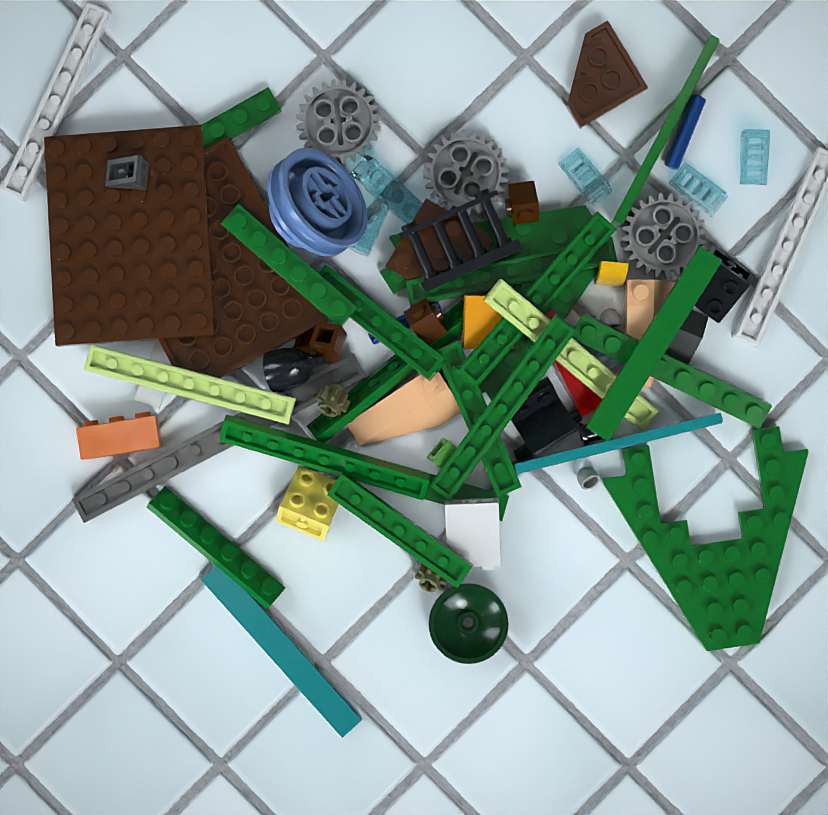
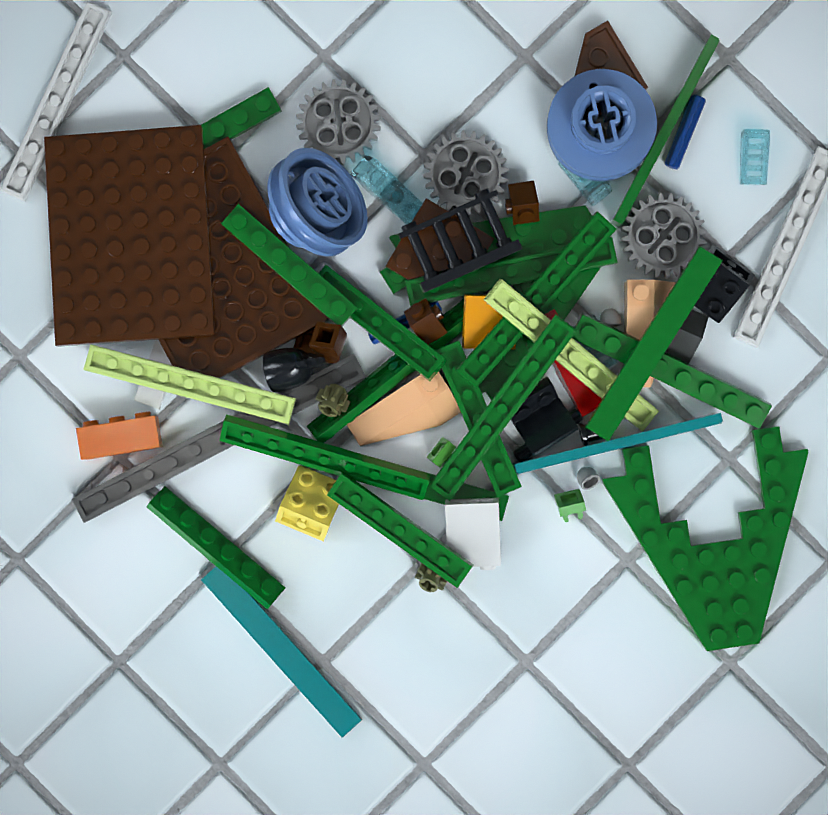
(127, 173): dark grey slope -> none
(374, 225): clear light blue slope -> none
(470, 643): dark green dish -> none
(570, 503): none -> bright green tile
(581, 143): none -> medium blue wheel
(611, 274): yellow slope -> none
(704, 182): clear light blue slope -> none

